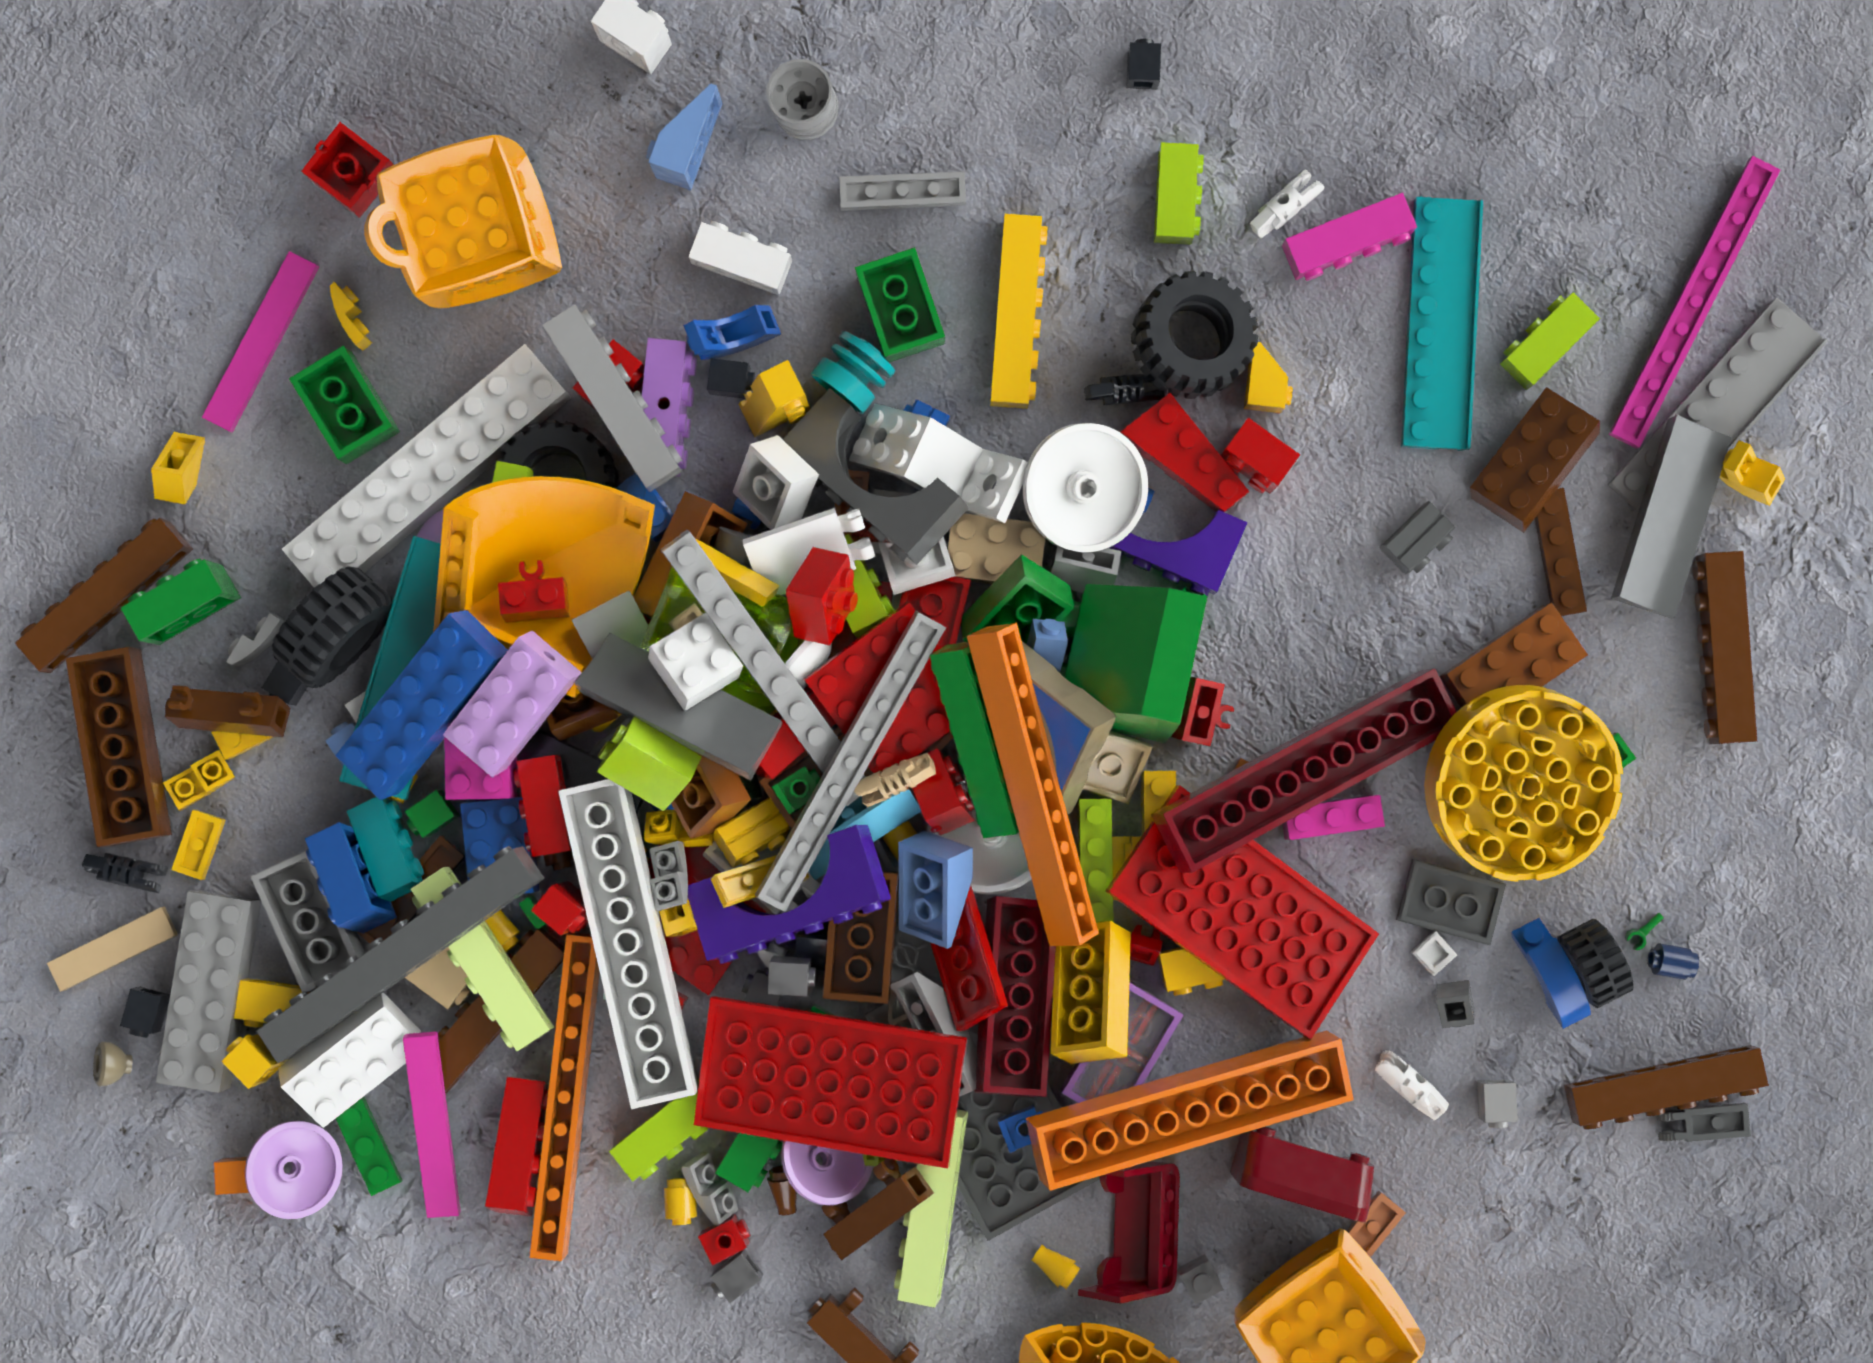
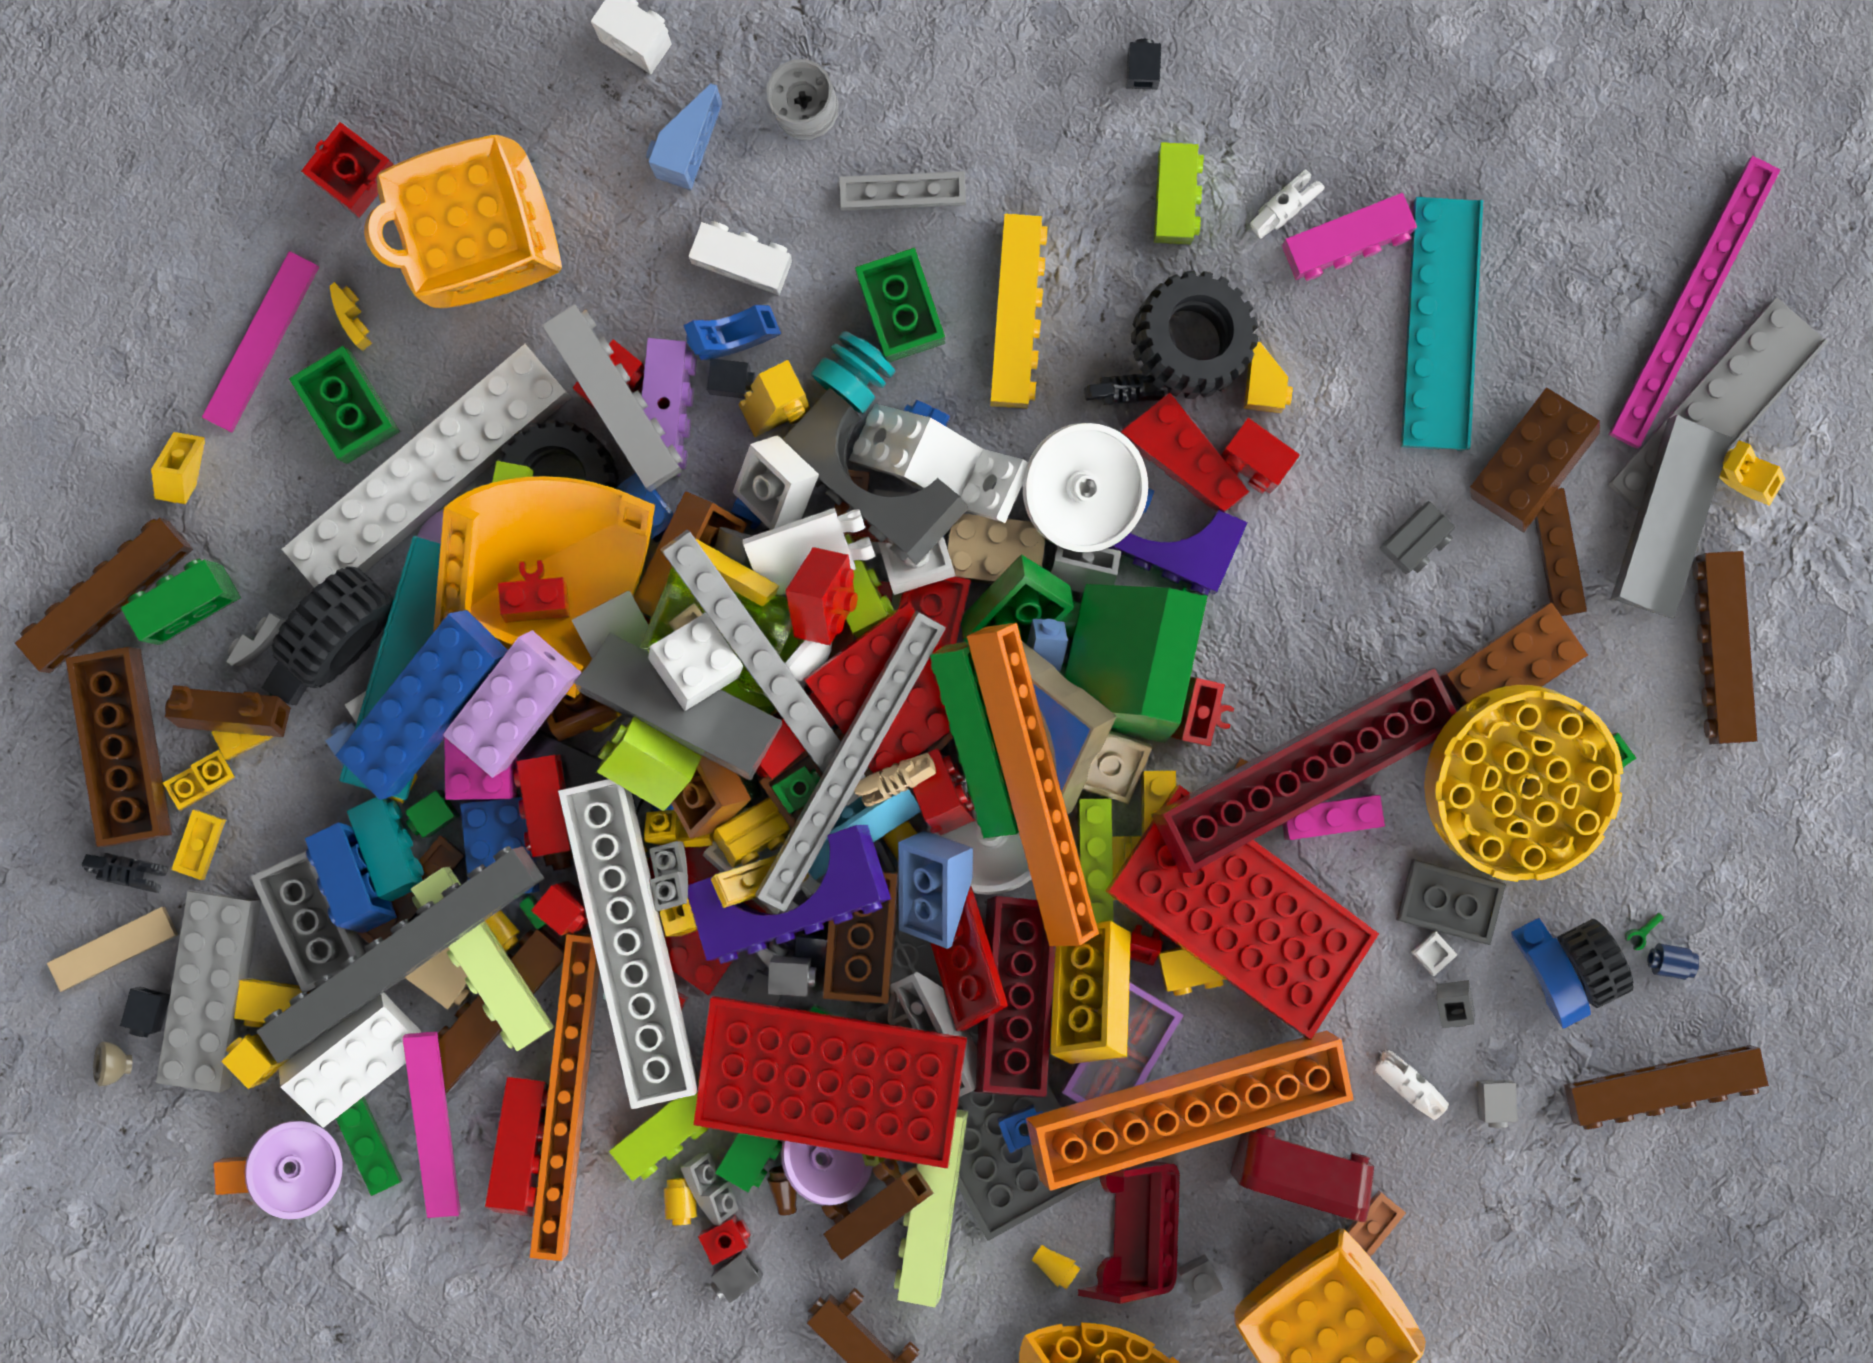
(1548, 340): lime brick -> none
(1708, 1122): dark grey hinge -> none

